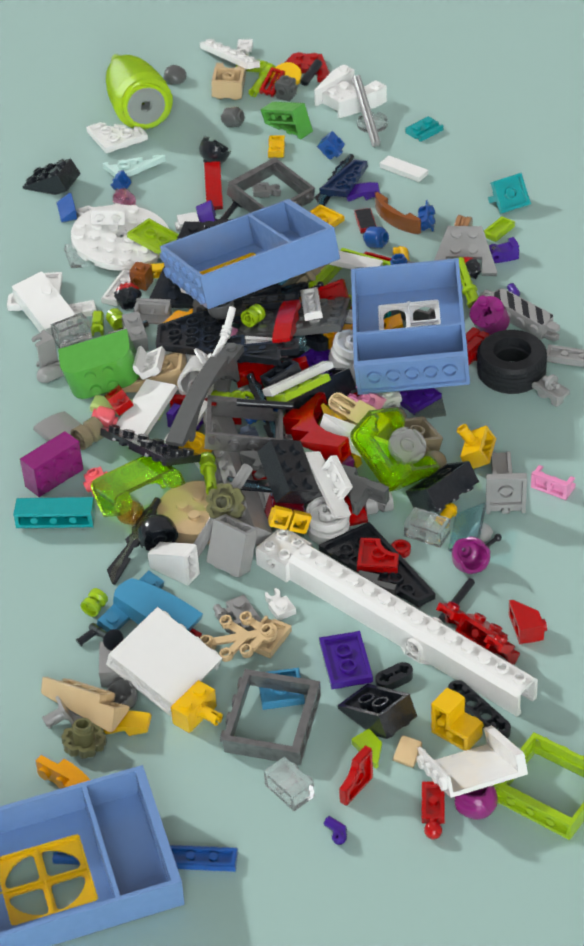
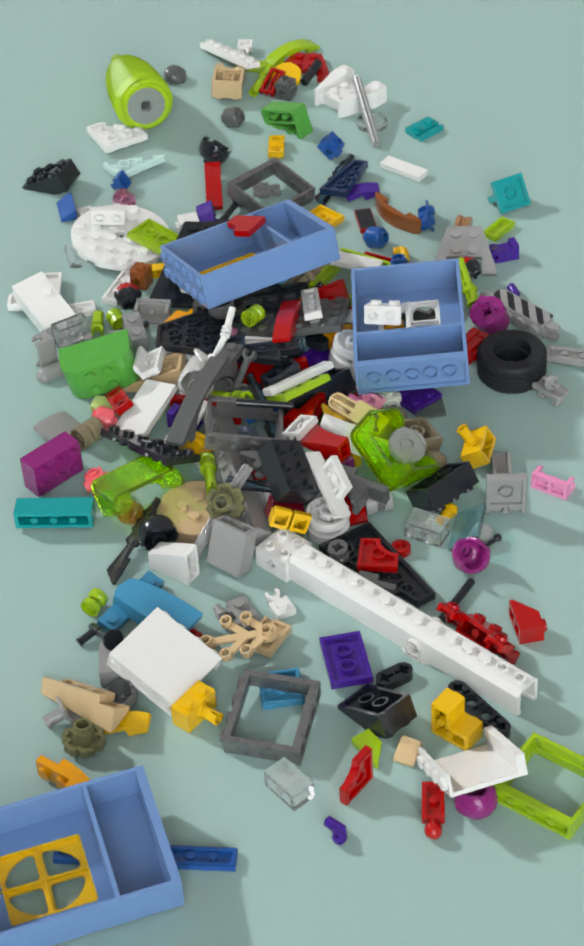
(238, 385): none -> dark grey bar
(245, 225): none -> red tile
(290, 48): none -> lime slope
(300, 427): none -> white tile
(341, 546): none -> dark grey wheel
(383, 313): none -> white bracket

